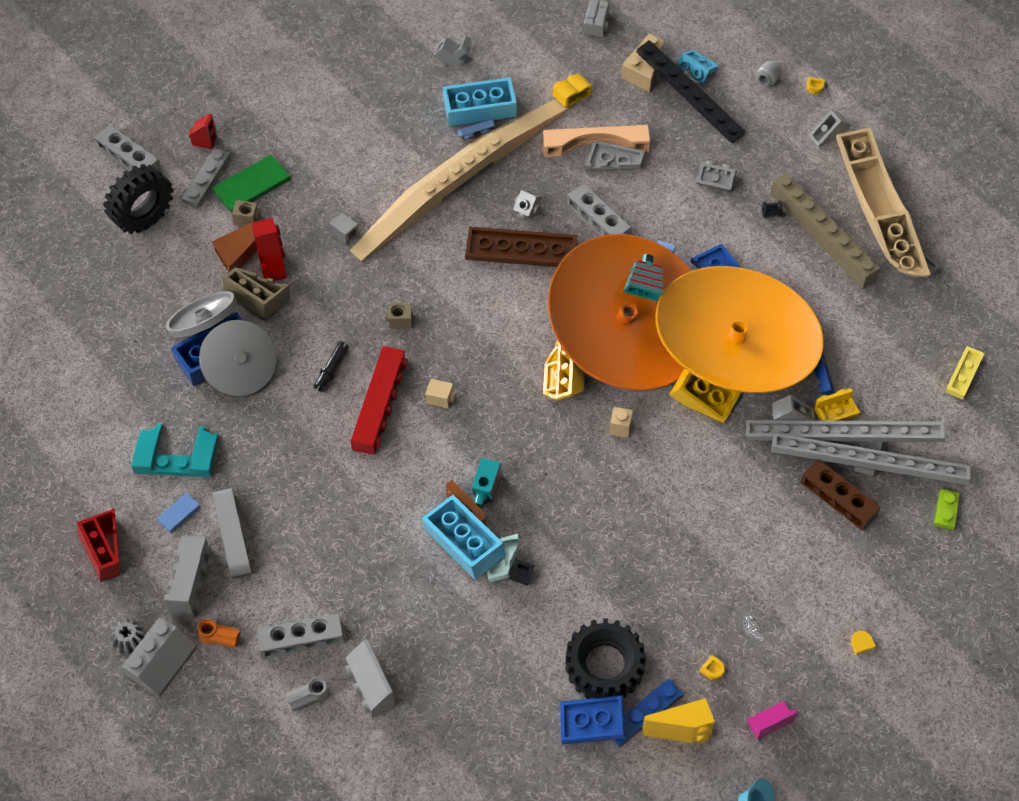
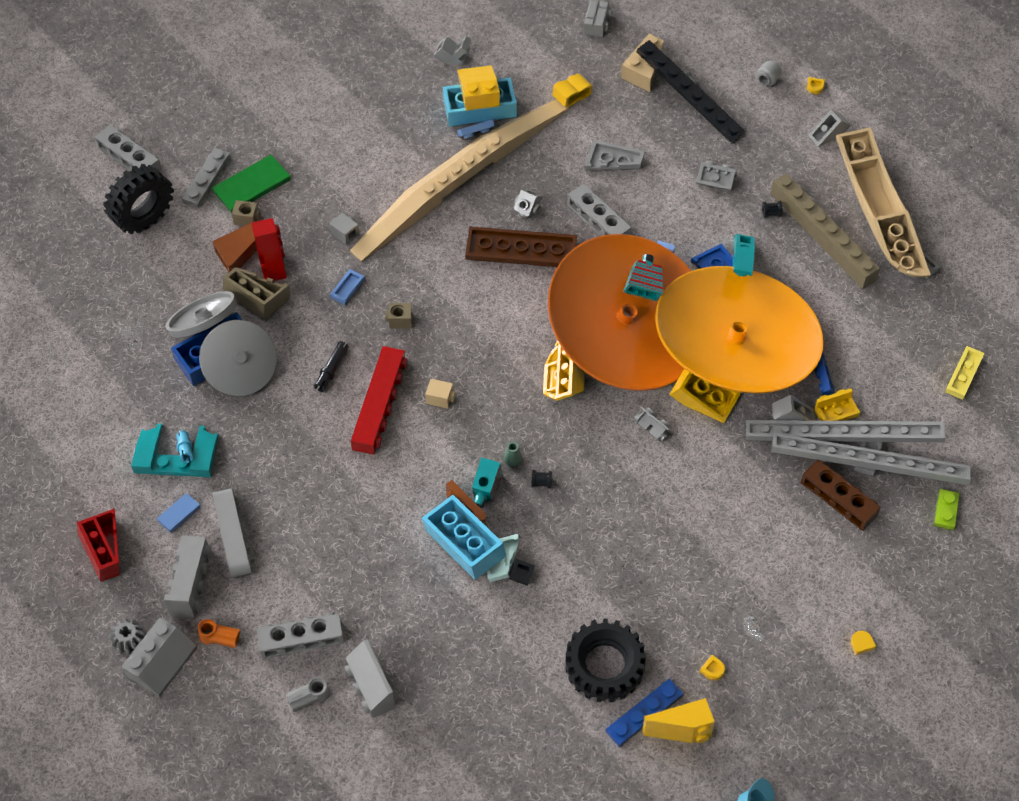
(184, 446): none -> medium azure pin
(203, 132): red slope -> none
(347, 287): none -> medium blue tile
(479, 88): none -> yellow slope
(512, 455): none -> sand green cone
(541, 479): none -> black bush
(560, 141): light nougat arch -> none
(592, 720): blue tile -> none
(620, 422): tan brick -> none
(659, 428): none -> light grey hinge
(697, 65): medium azure bracket -> none
(743, 254): none -> teal slope
(771, 720): dark pink panel -> none

